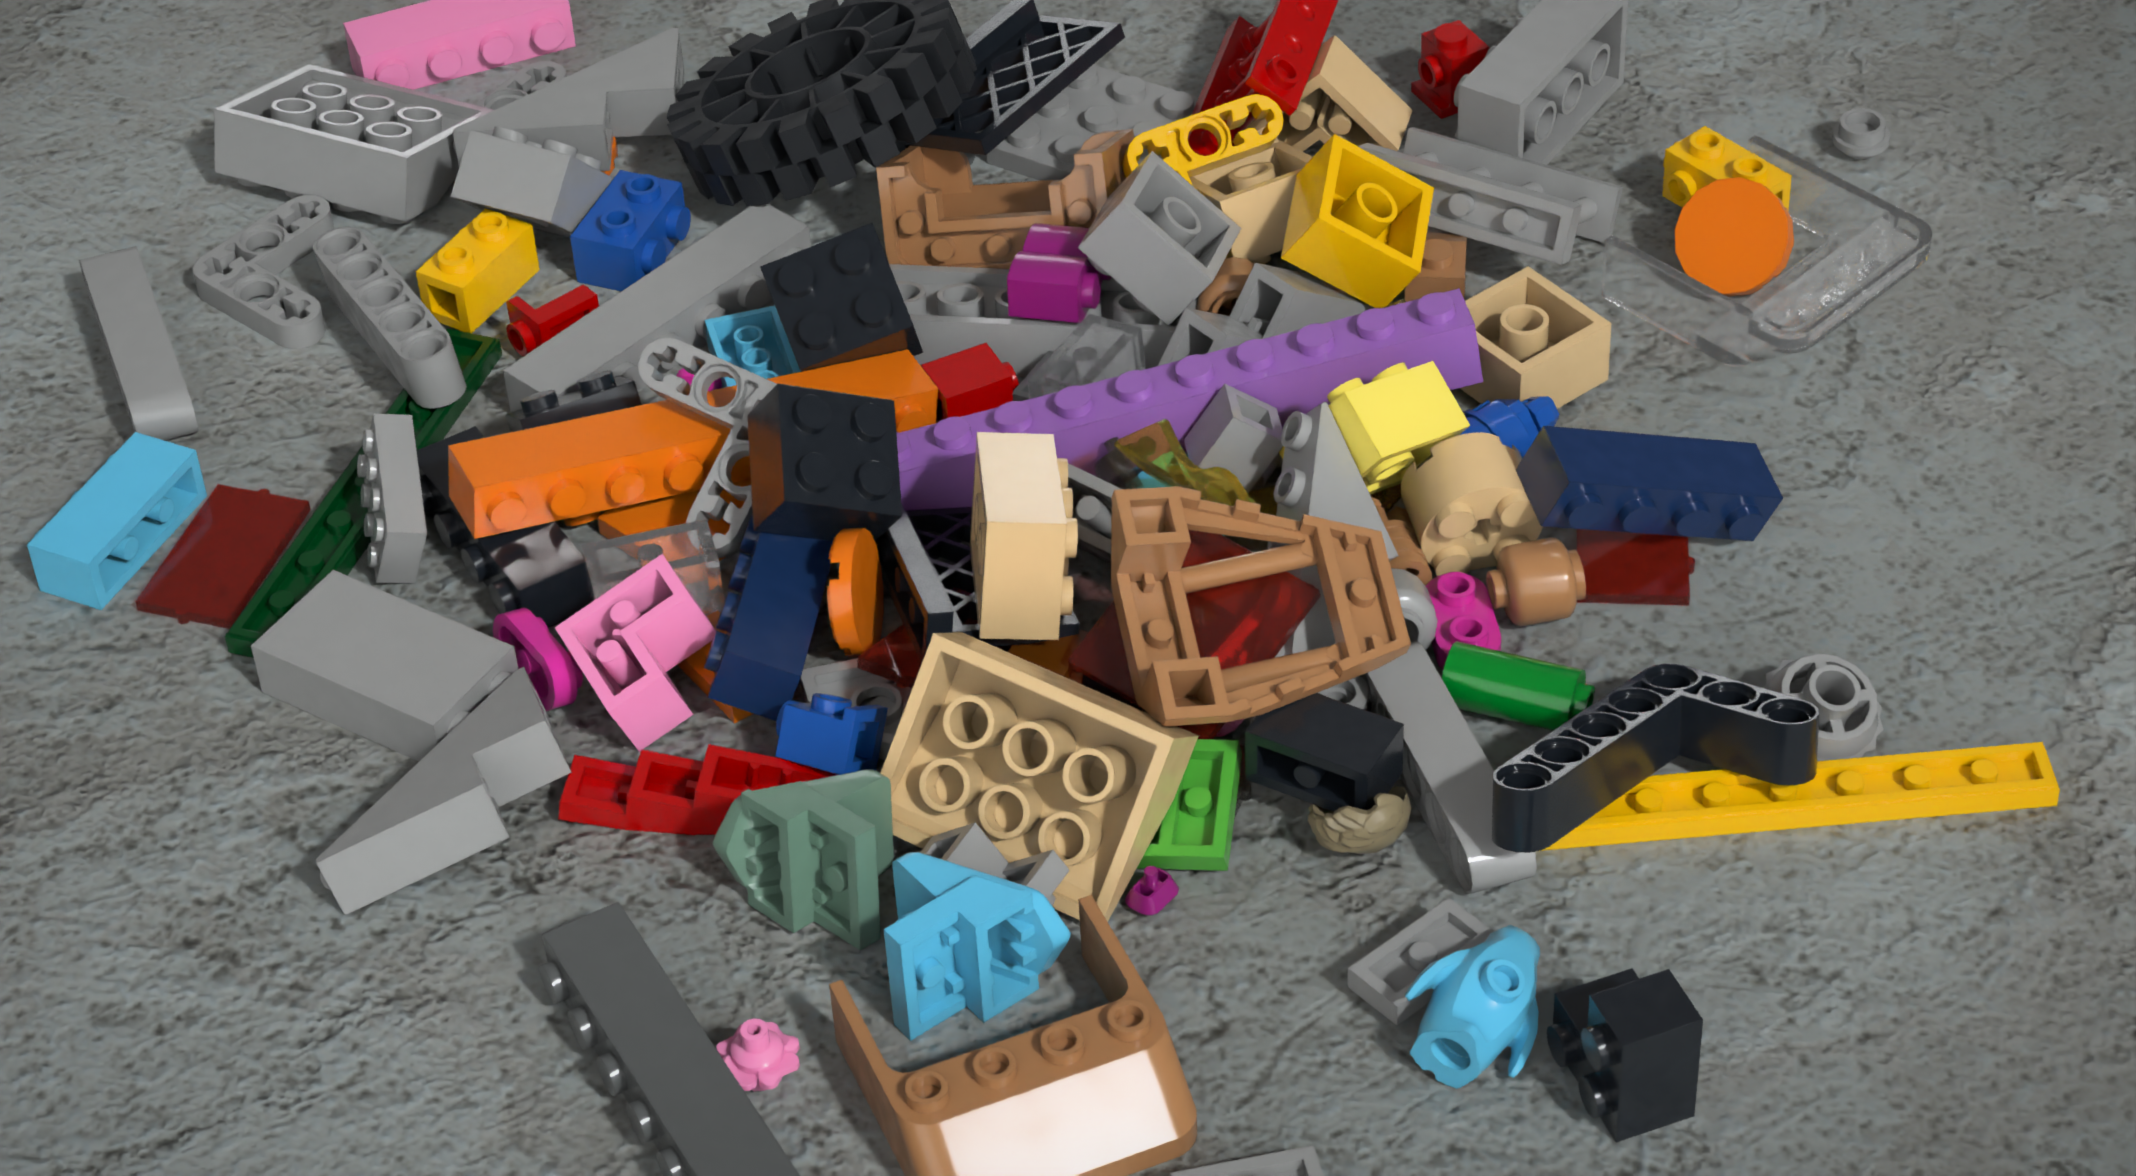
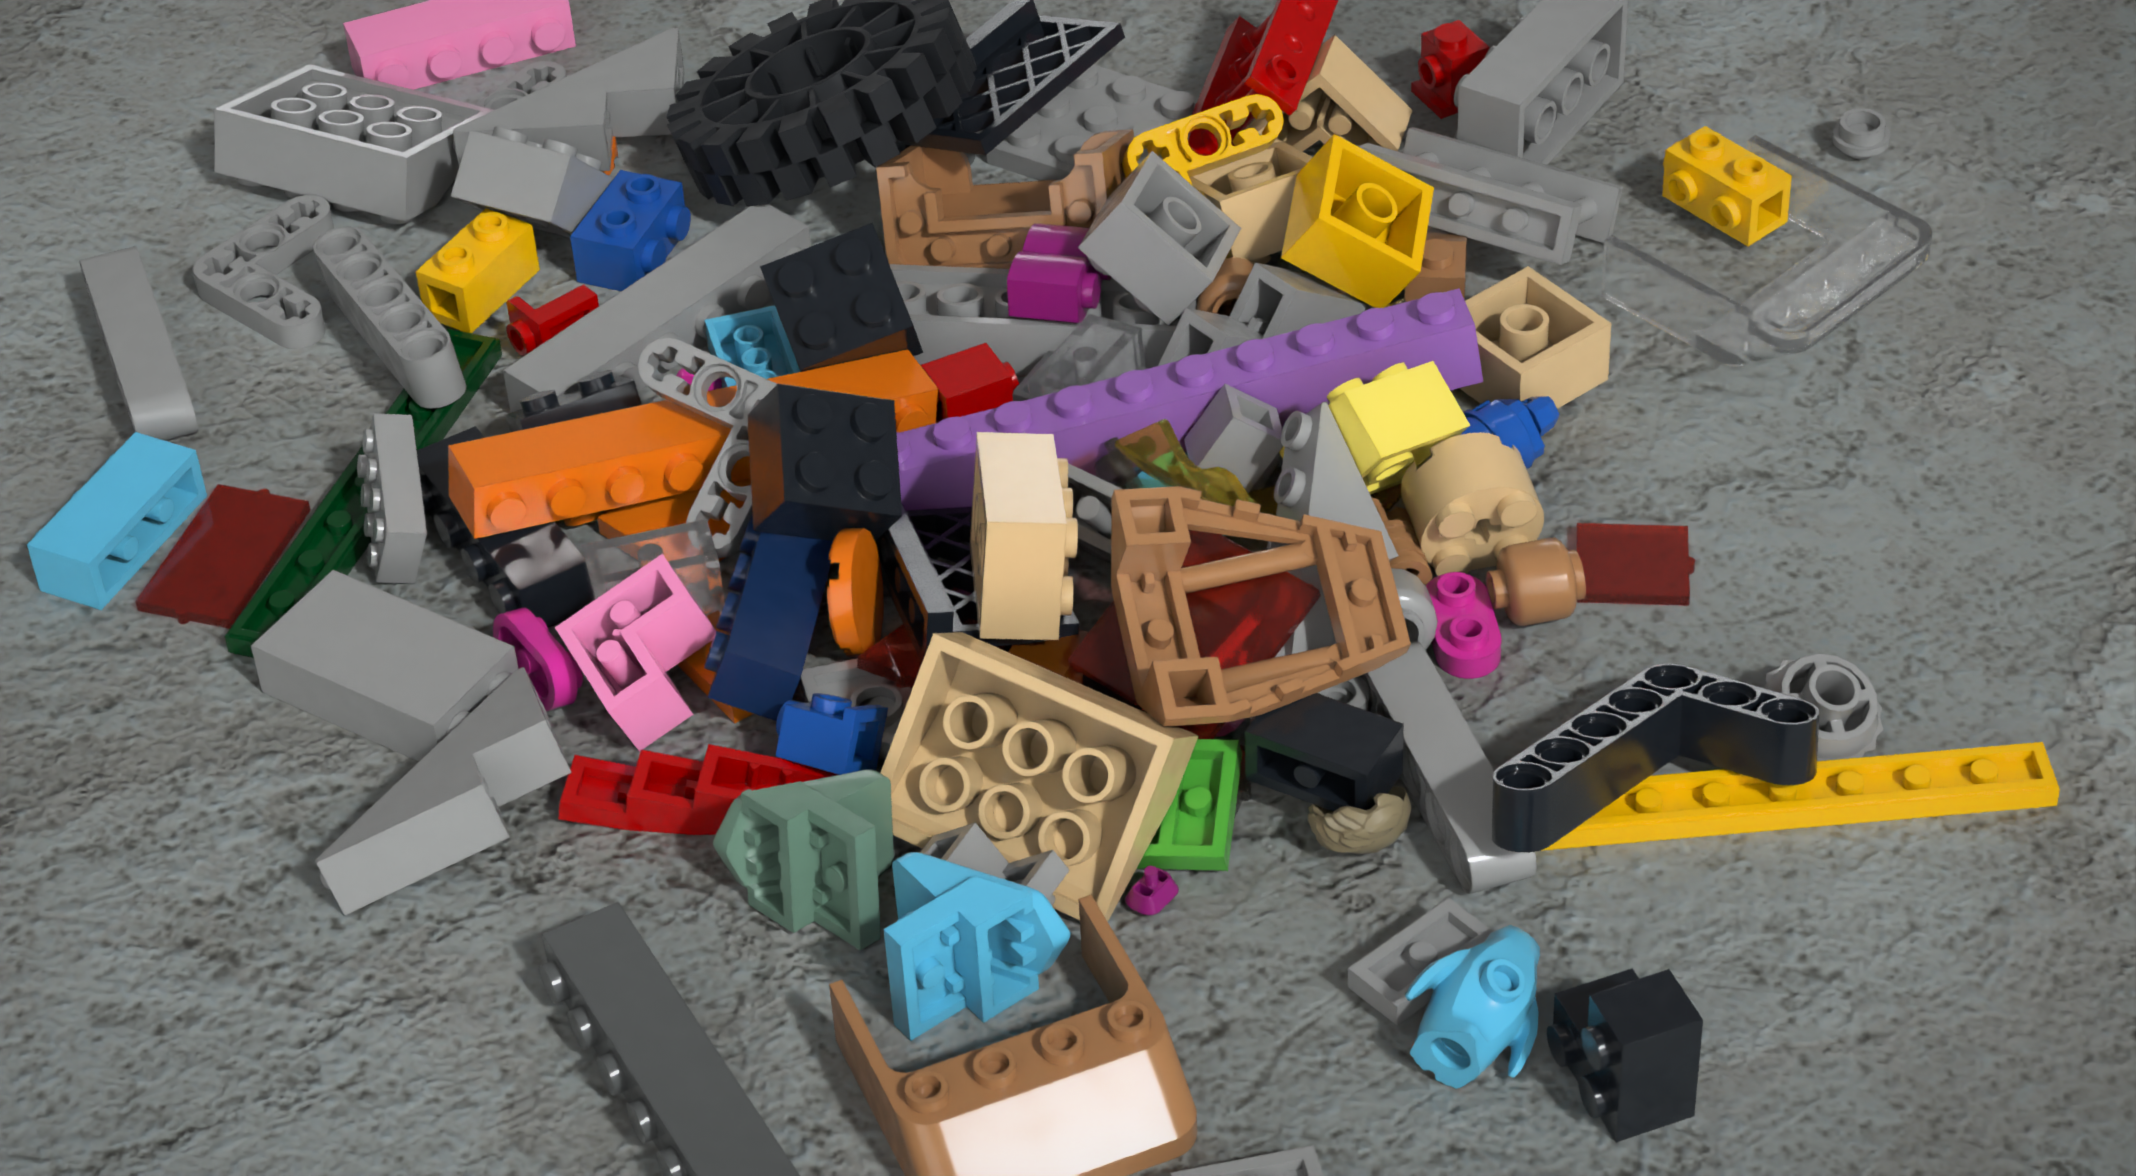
(759, 1055): bright pink plant -> none
(1515, 686): green brick -> none
(1648, 484): dark blue brick -> none
(1734, 236): orange tile -> none

